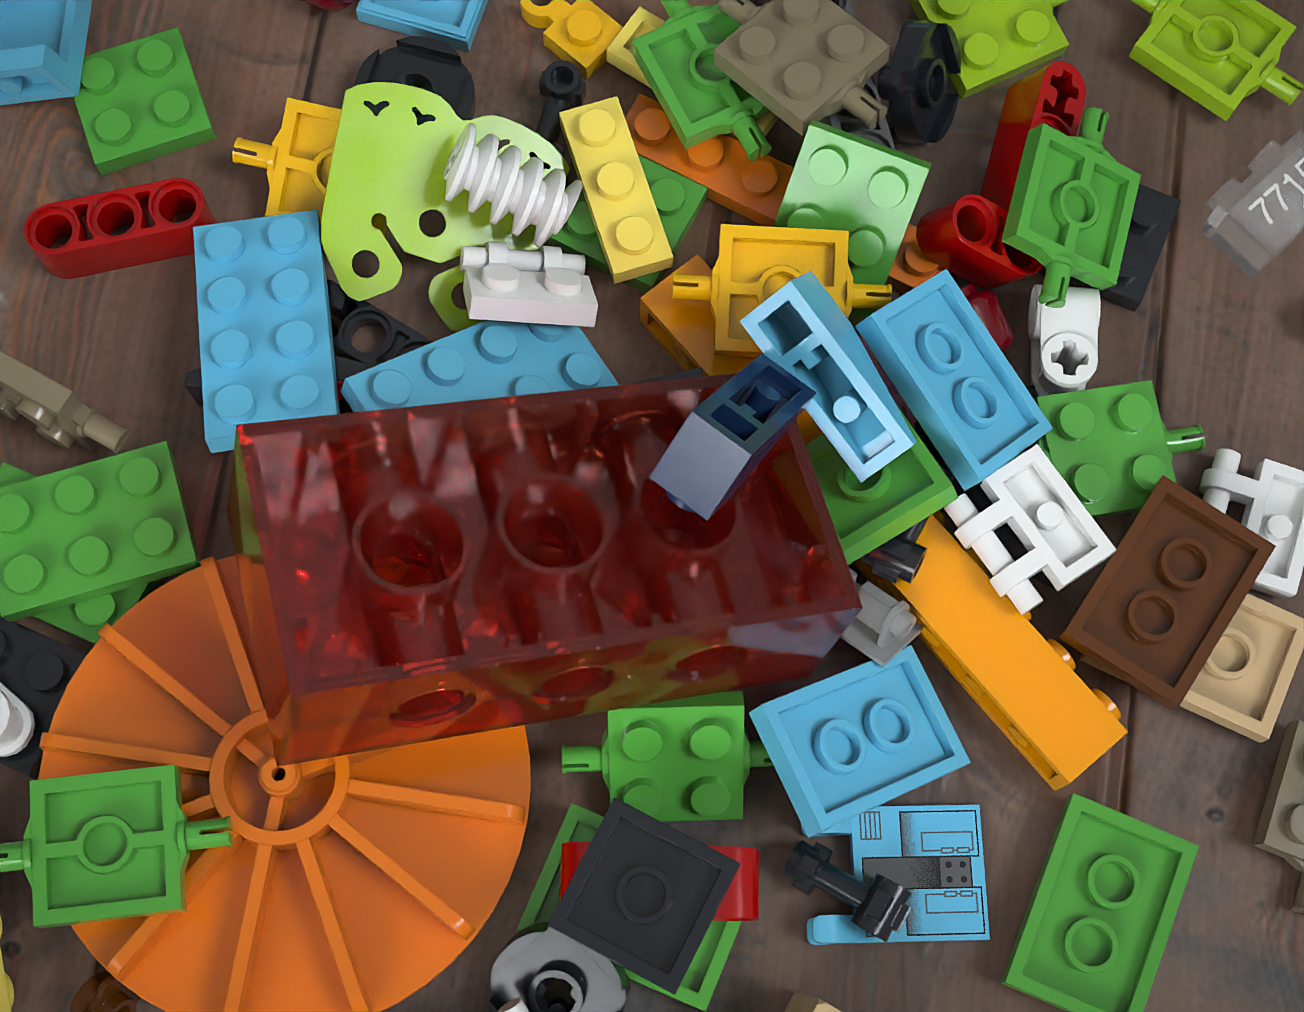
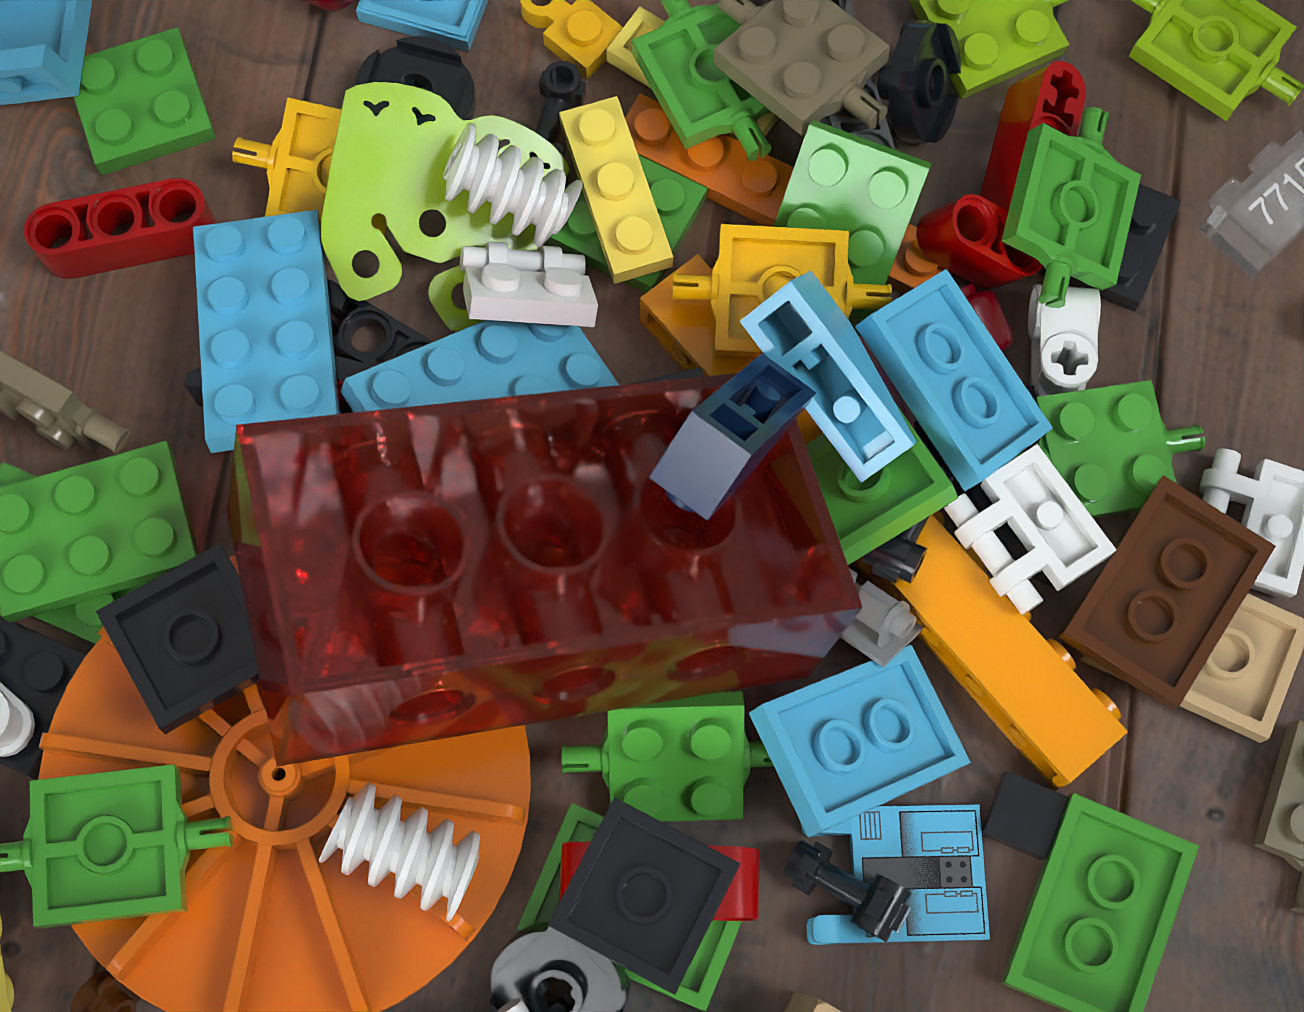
(185, 638): none -> black plate
(404, 849): none -> white piece
(1024, 815): none -> black tile

